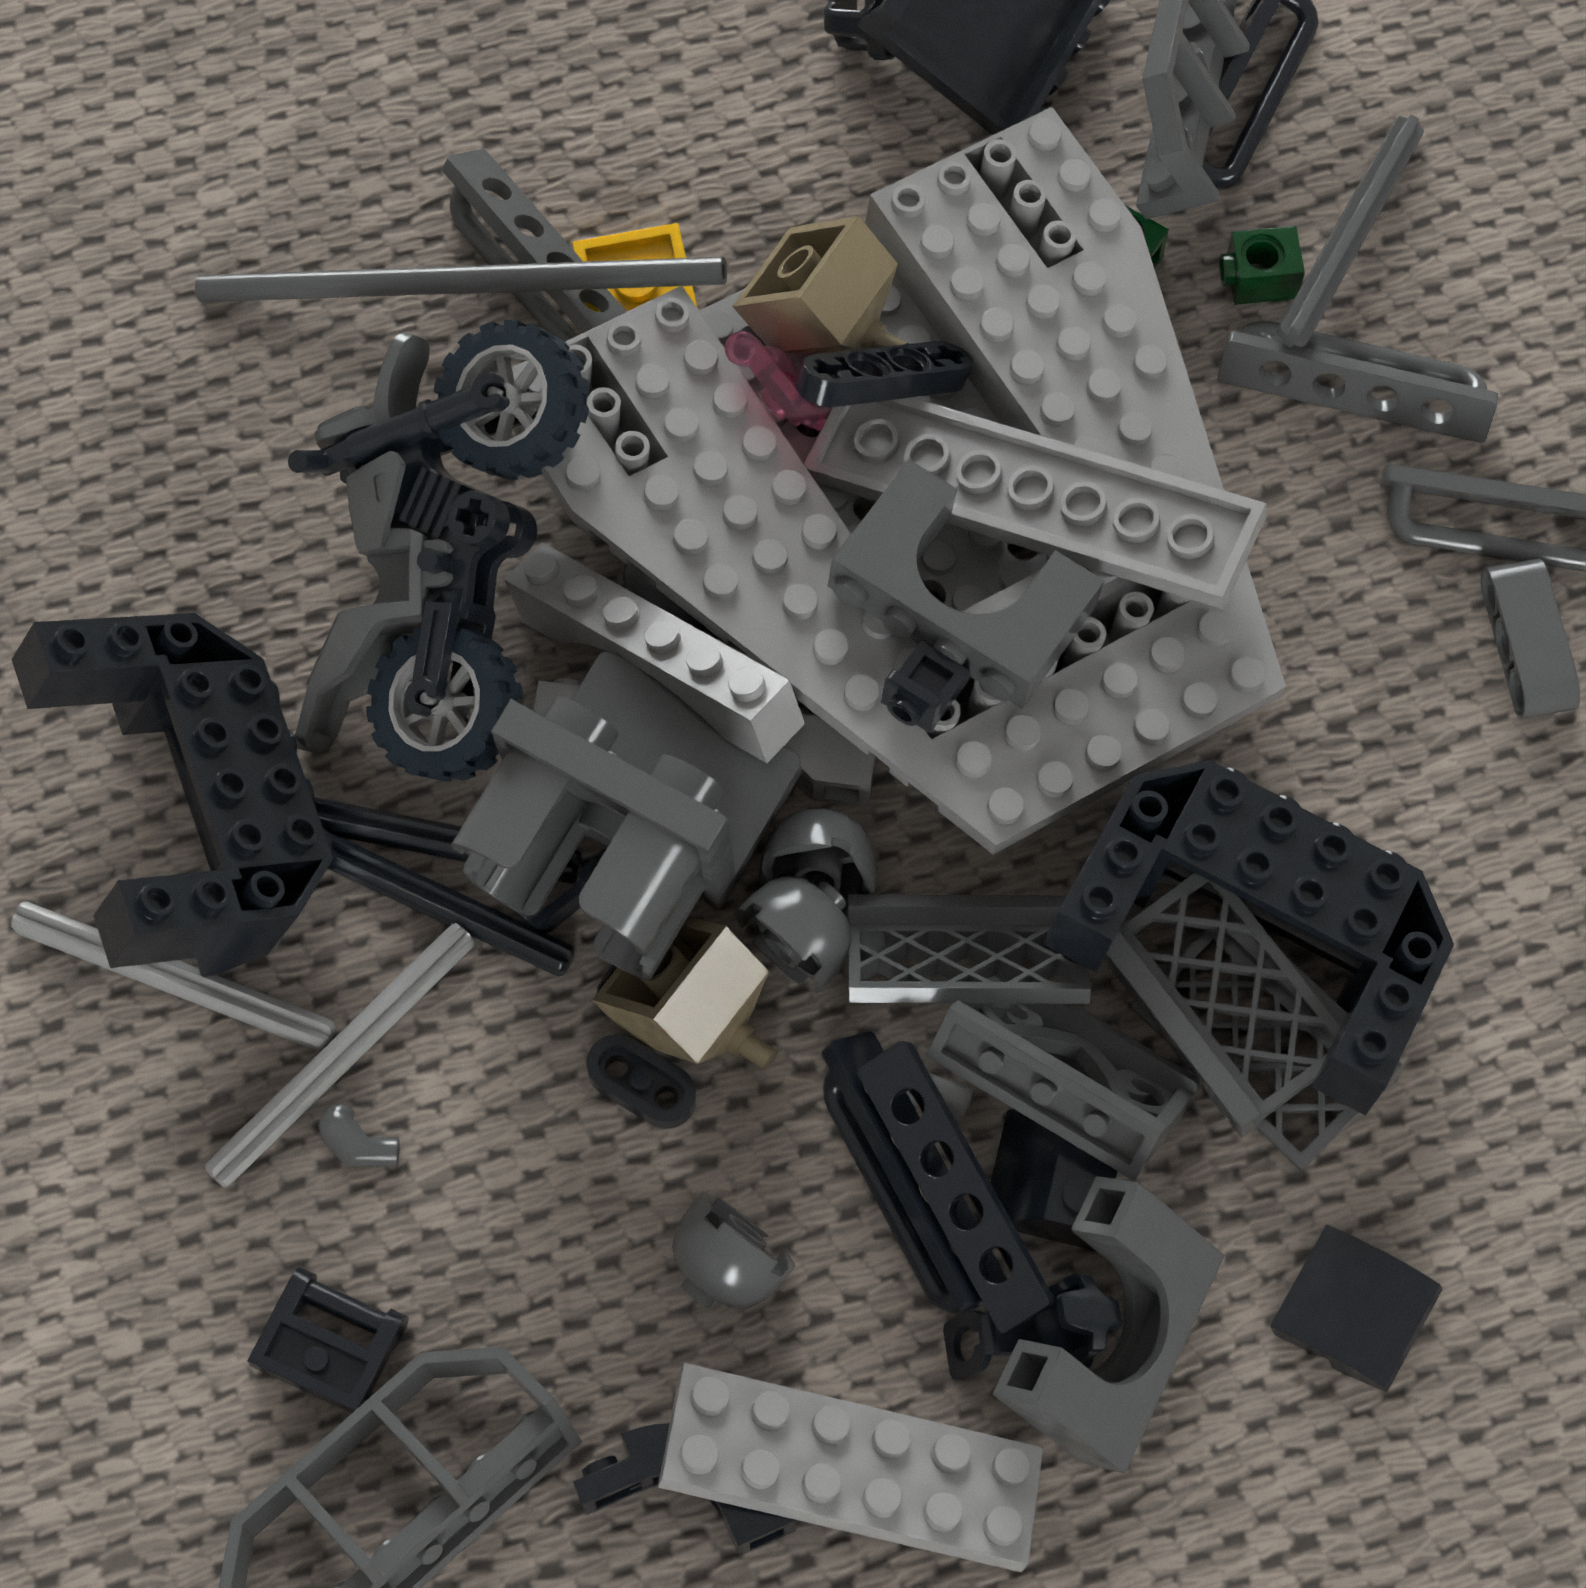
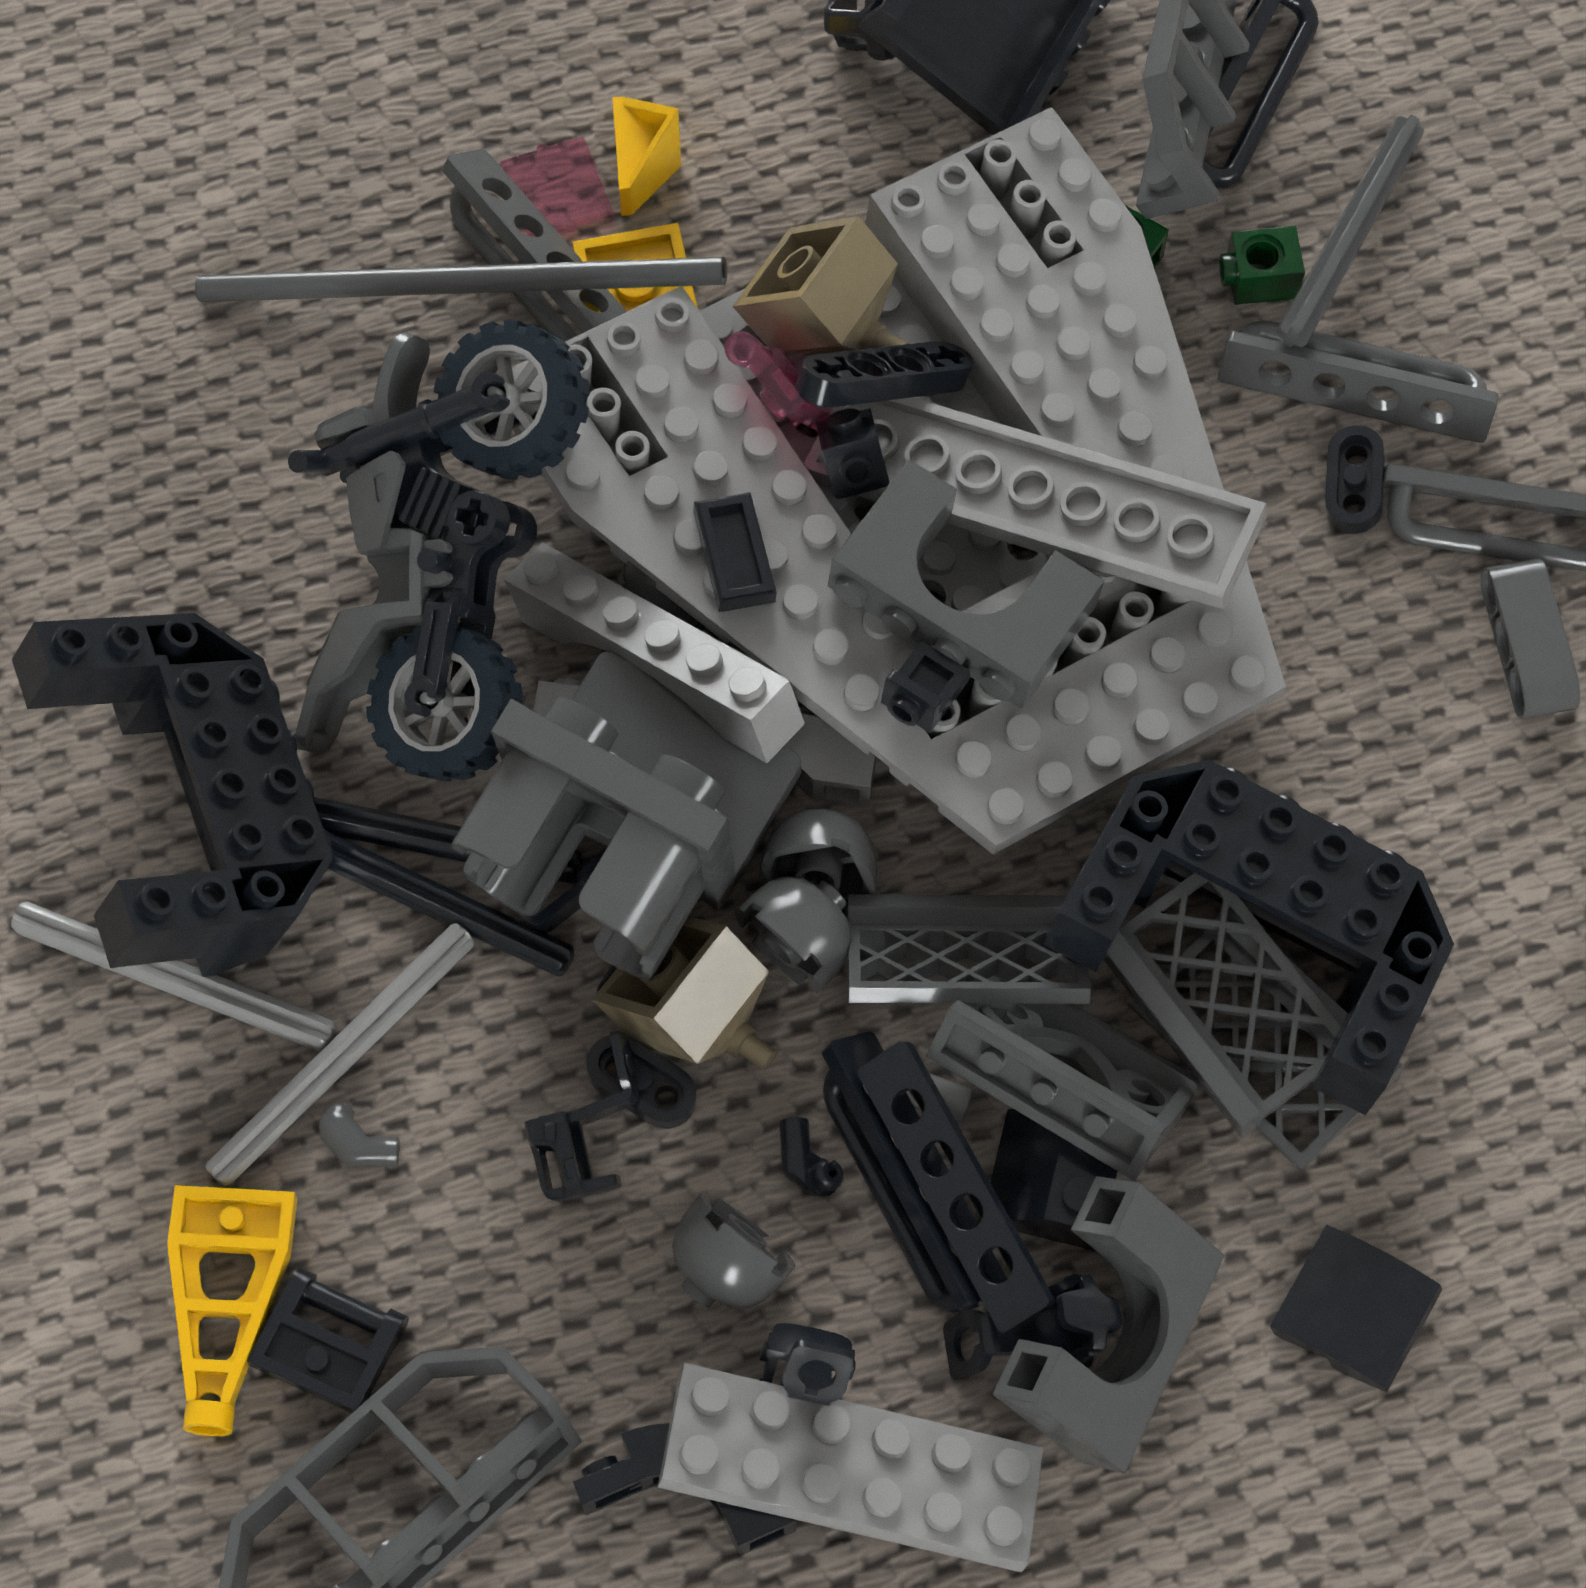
(232, 1223): none -> yellow plate
(561, 184): none -> clear pink piece
(564, 1134): none -> black piece
(645, 149): none -> yellow slope
(734, 552): none -> black tile
(803, 1165): none -> black arm
(809, 1359): none -> black piece
(852, 452): none -> black bracket
(1355, 483): none -> black plate

